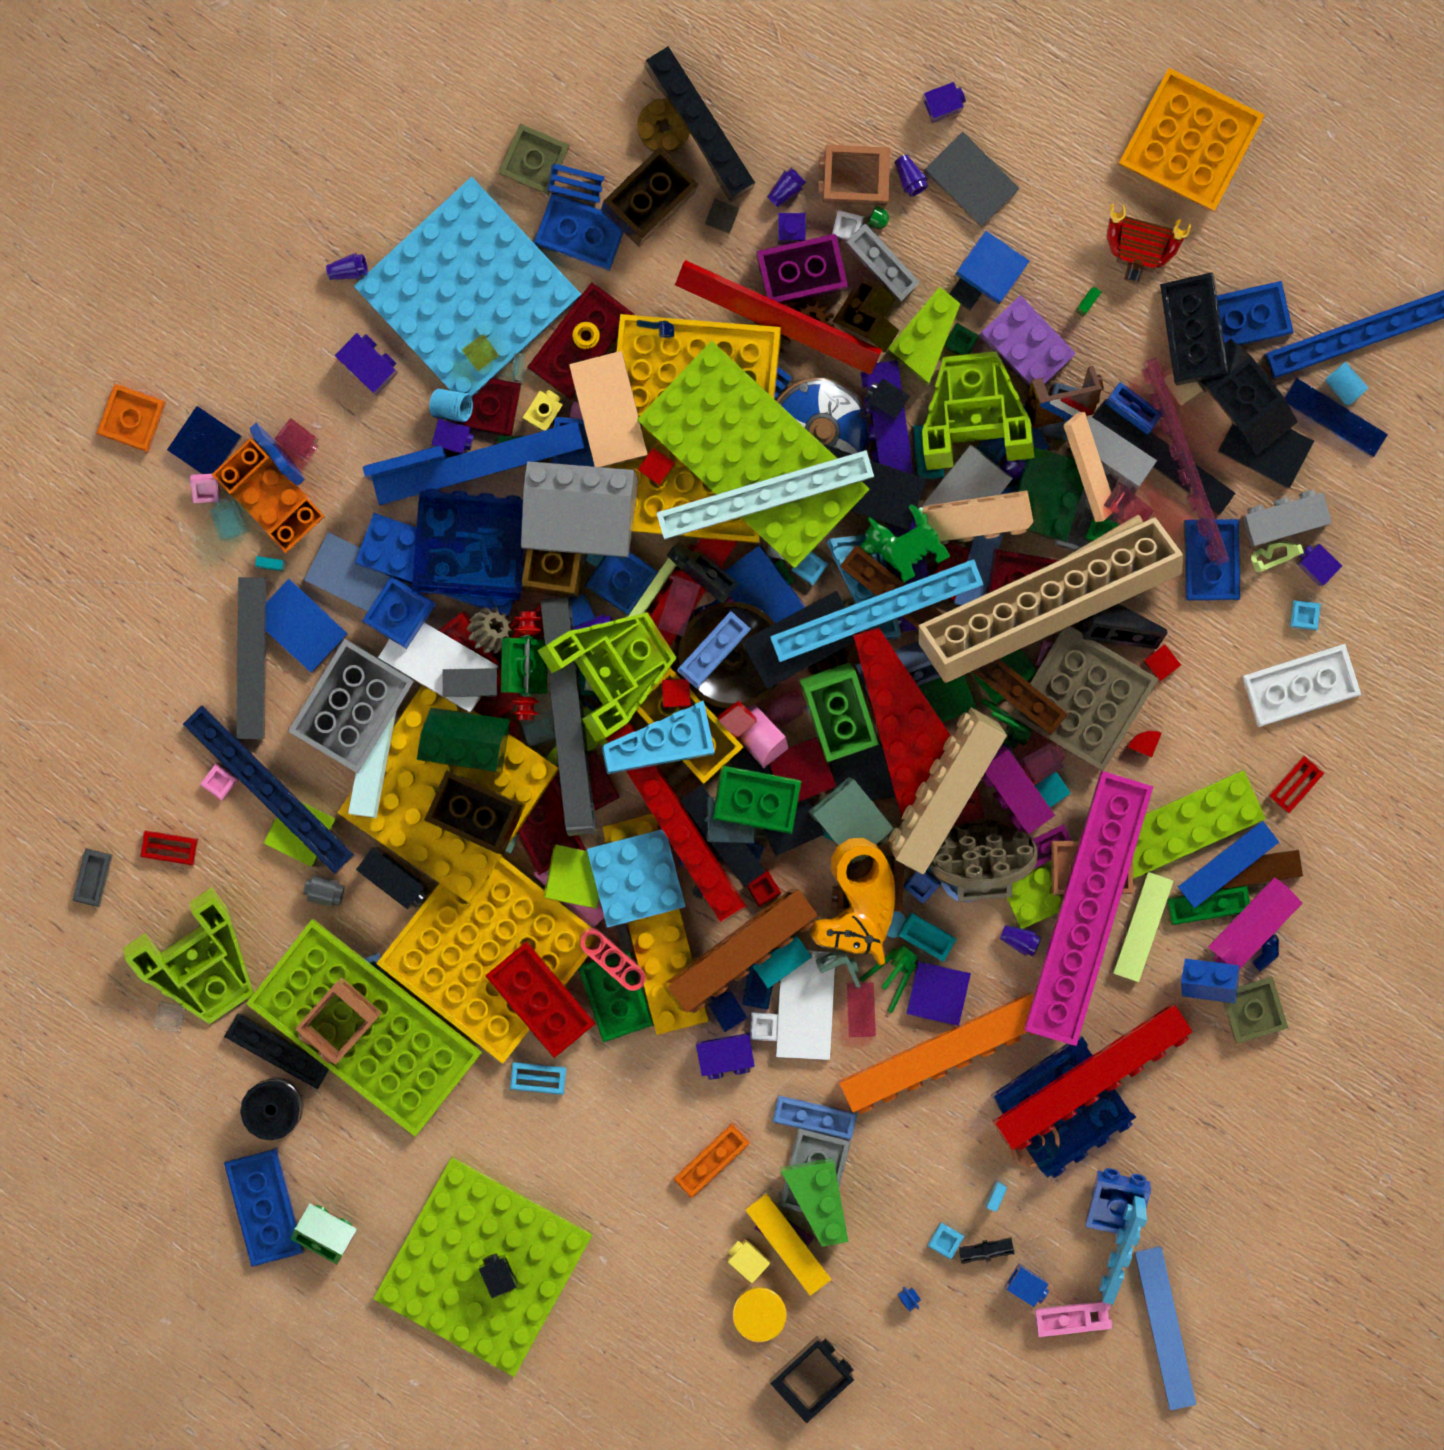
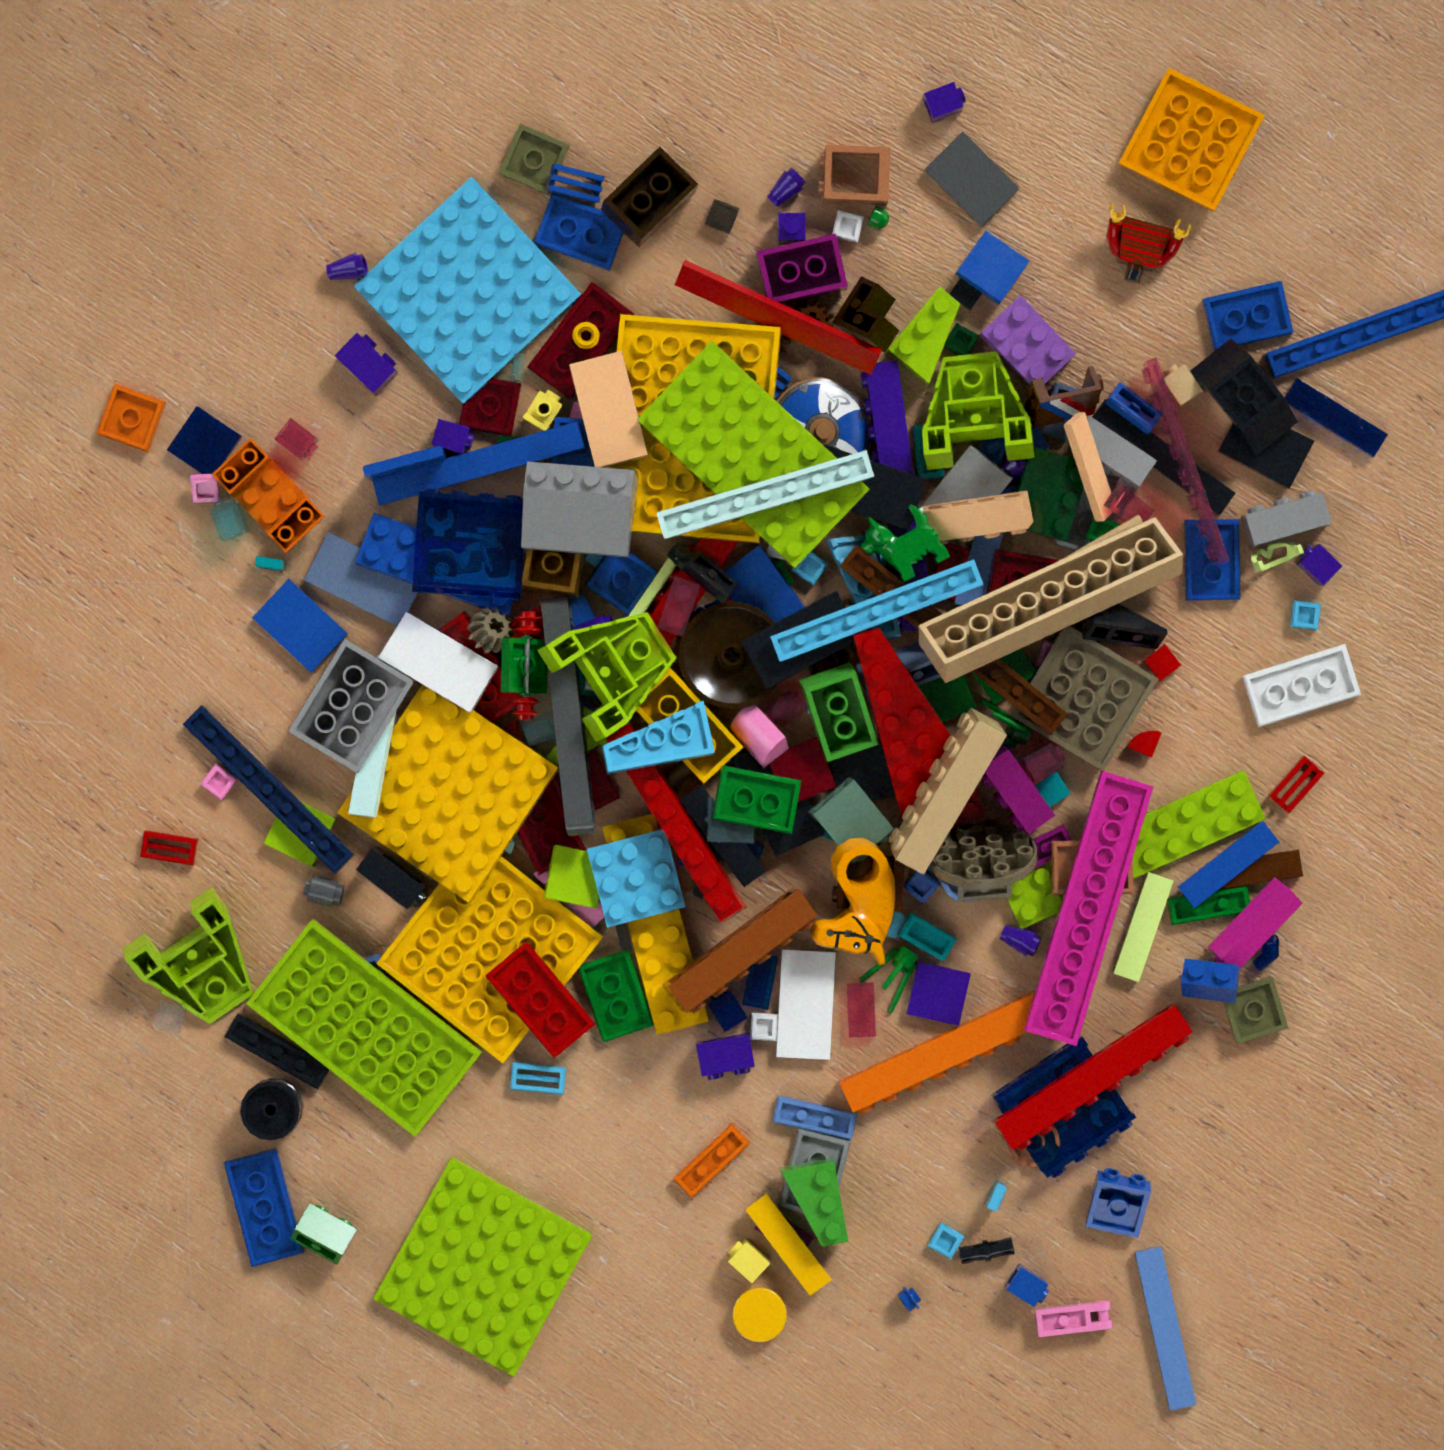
(92, 877): dark grey tile -> none
(251, 657): dark grey tile -> none
(277, 454): blue tile -> none
(356, 1002): nougat window -> none
(398, 612): blue tile -> none
(449, 405): medium azure piece -> none
(464, 740): dark green slope -> none
(470, 682): dark grey tile -> none
(474, 812): dark brown brick -> none
(480, 353): clear yellow tile -> none
(497, 1275): black brick -> none
(621, 968): coral beam -> none
(649, 130): pearl gold plate -> none
(656, 466): red tile -> none
(666, 329): hand -> none
(676, 693): red tile -> none
(701, 124): black arch -> none
(713, 649): medium blue tile -> none
(737, 719): red tile -> none
(763, 889): red tile -> none
(782, 962): teal tile -> none
(793, 1399): black window -> none
(841, 958): sand green bracket -> none
(882, 262): light grey plate -> none
(886, 400): black brick -> none
(911, 176): dark purple cone -> none
(1088, 301): green tile -> none
(1129, 1235): medium azure wing -> none
(1194, 329): black tile -> none
(1346, 384): medium azure piece -> none

